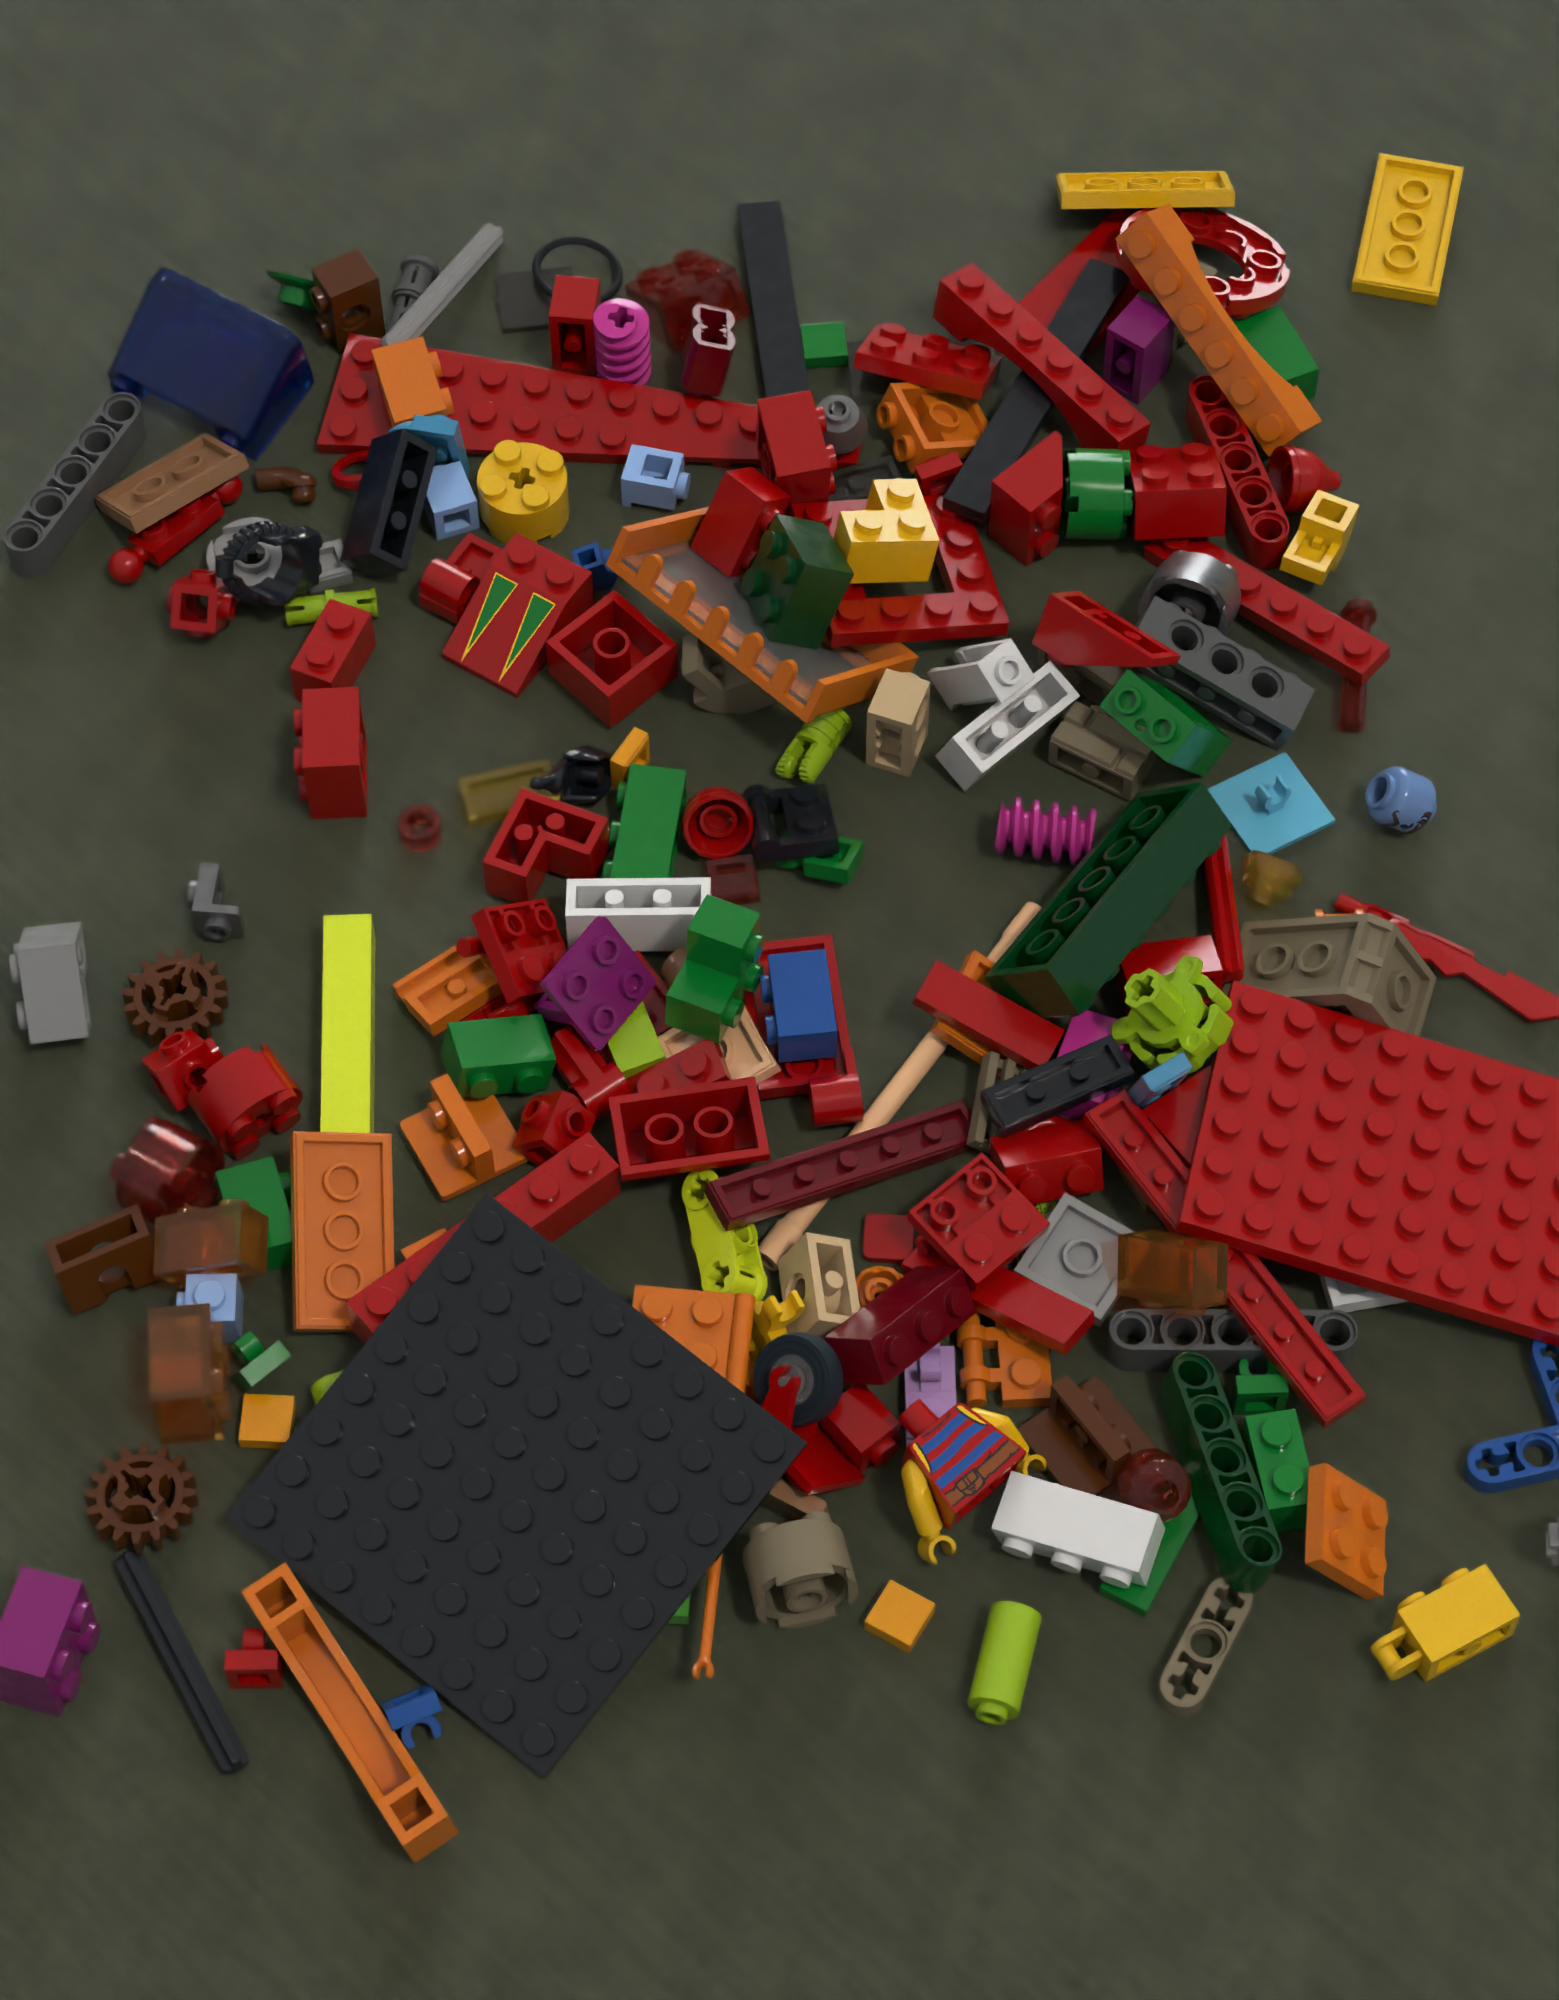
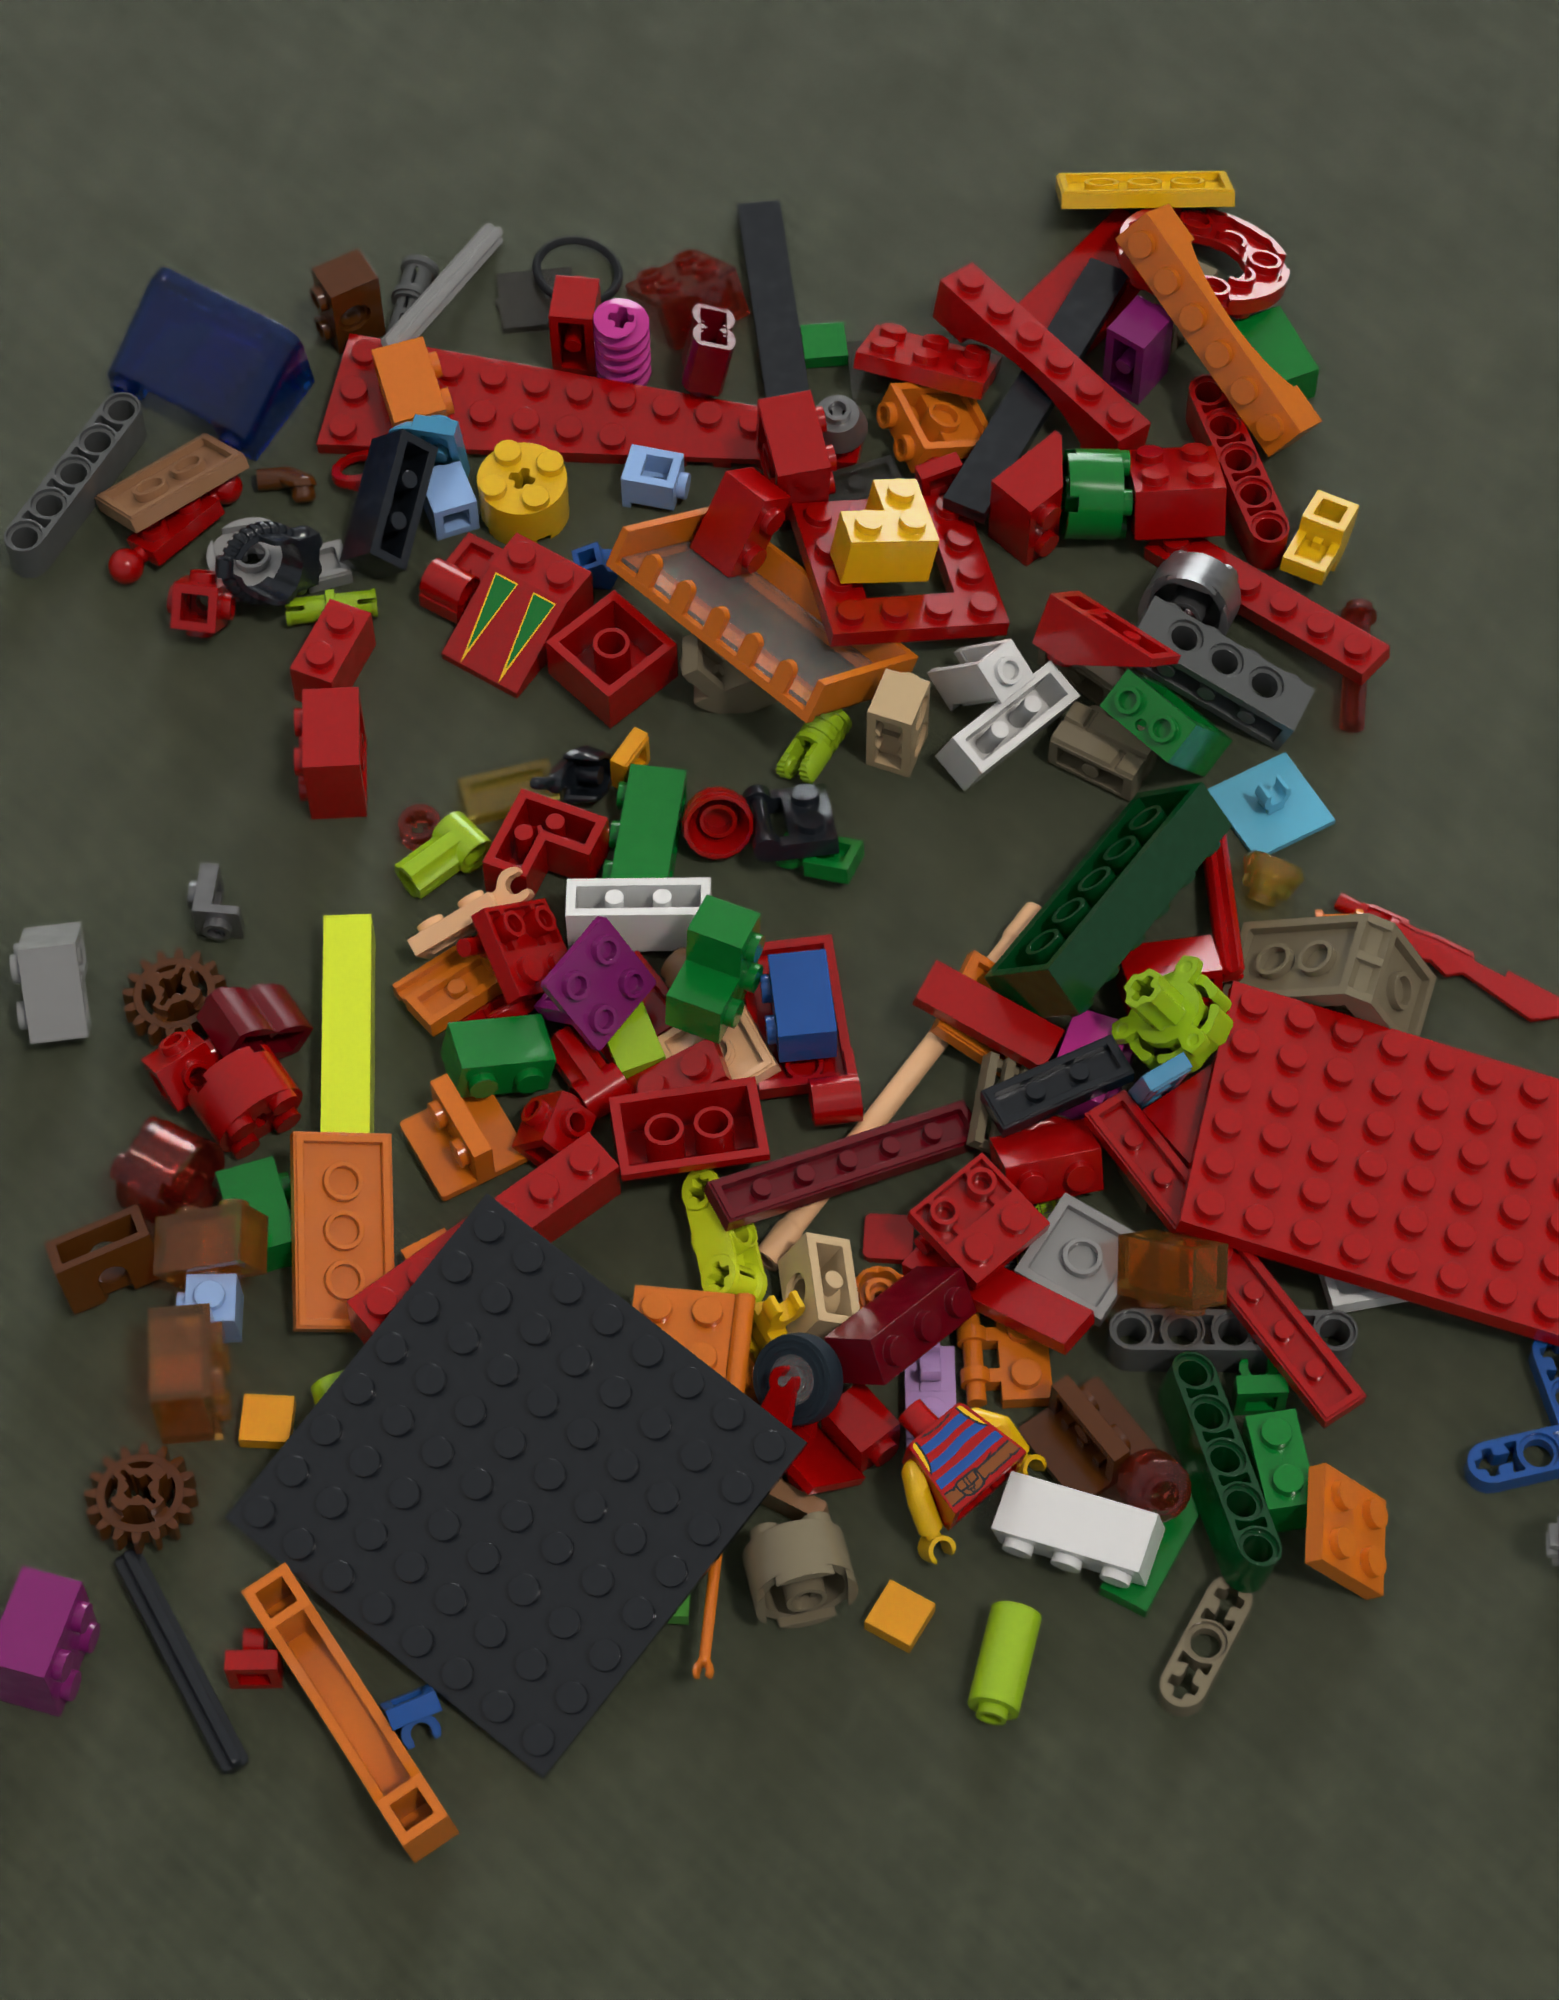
(254, 1017): none -> dark red brick
(256, 1360): green tile -> none
(293, 290): green piece -> none
(442, 932): none -> light nougat plate
(453, 847): none -> lime piece
(734, 879): clear red tile -> none
(796, 581): dark green brick -> none
(1045, 831): dark pink piece -> none
(1298, 475): red helmet -> none
(1401, 799): medium blue head -> none
(1407, 229): yellow tile -> none
(1447, 1625): yellow brick -> none

